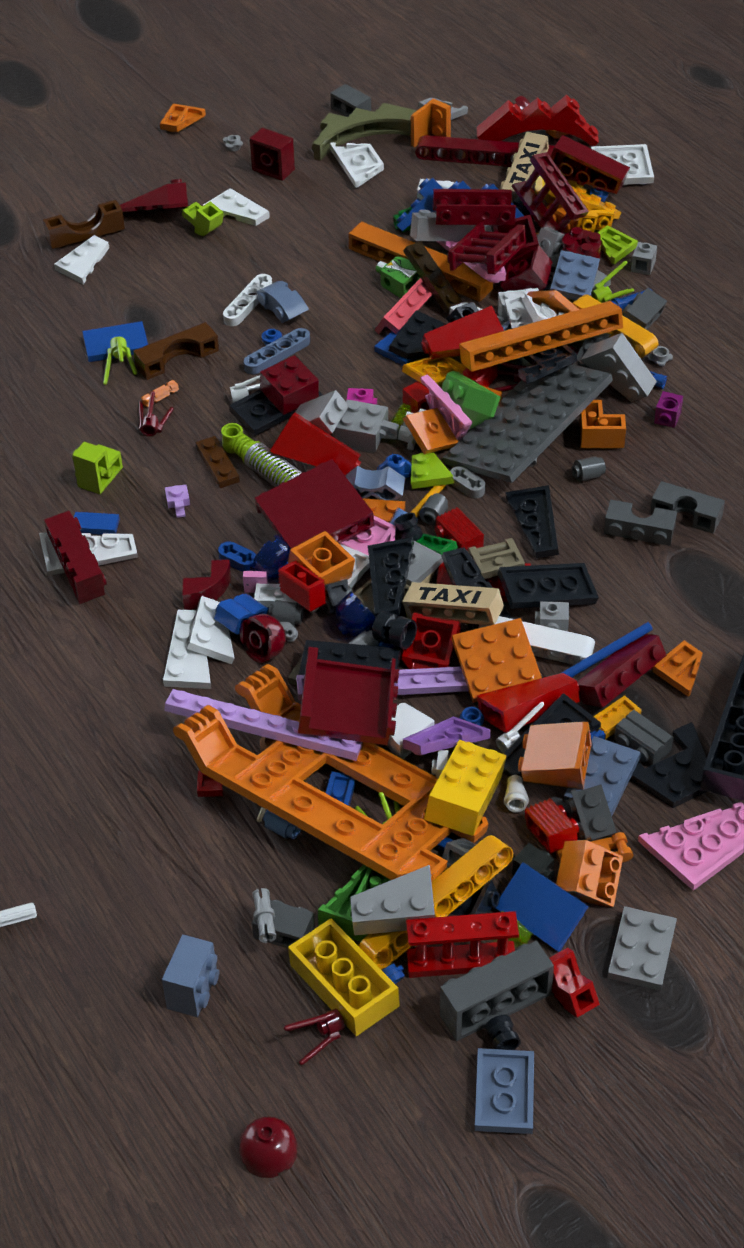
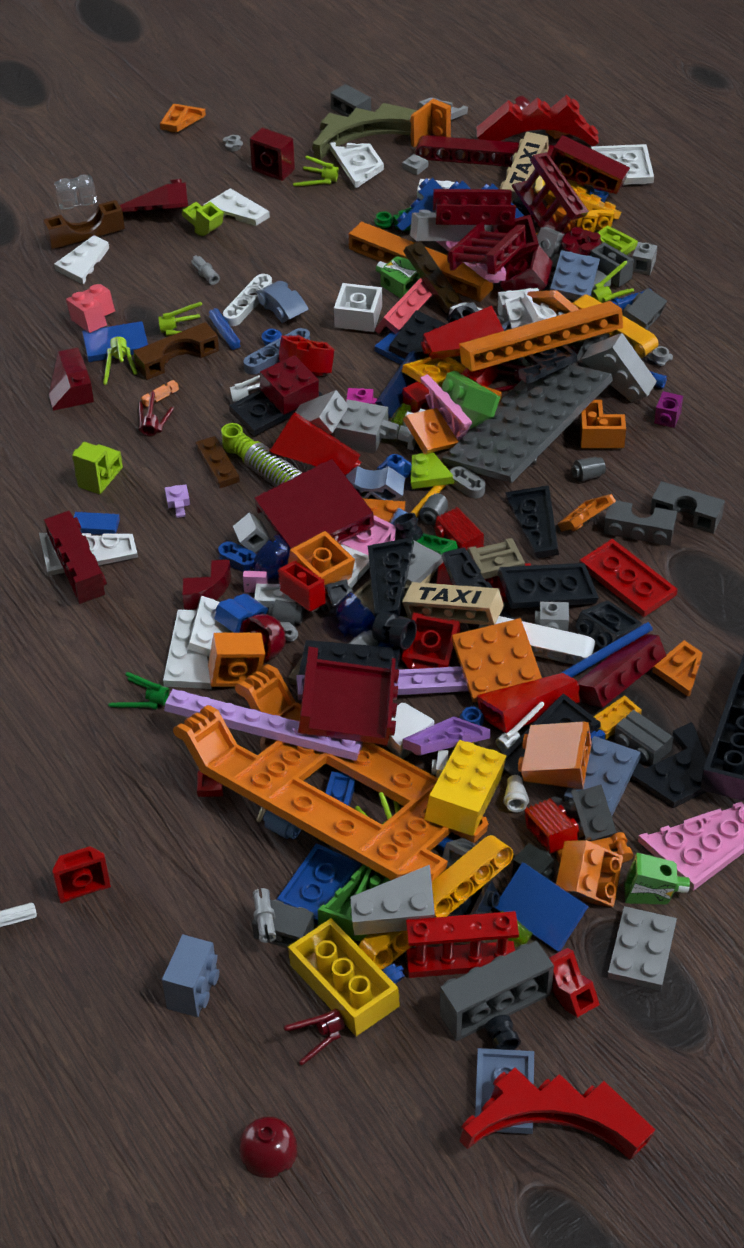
(70, 381): none -> dark red wedge
(75, 192): none -> clear brick
(80, 873): none -> red slope
(91, 307): none -> coral brick
(155, 694): none -> green plant
(168, 321): none -> lime plant
(205, 270): none -> light grey axle
(224, 329): none -> blue axle
(234, 657): none -> orange brick
(251, 532): none -> light grey brick
(313, 354): none -> red brick
(318, 879): none -> blue tile
(328, 172): none -> lime plant
(358, 307): none -> white brick
(383, 220): none -> green plate
(393, 393): none -> dark blue tile
(415, 164): none -> light grey plate
(558, 1102): none -> red arch
(585, 511): none -> orange wing
(605, 623): none -> black plate
(610, 259): none -> dark grey brick
(628, 577): none -> red plate
(653, 881): none -> bright green torso

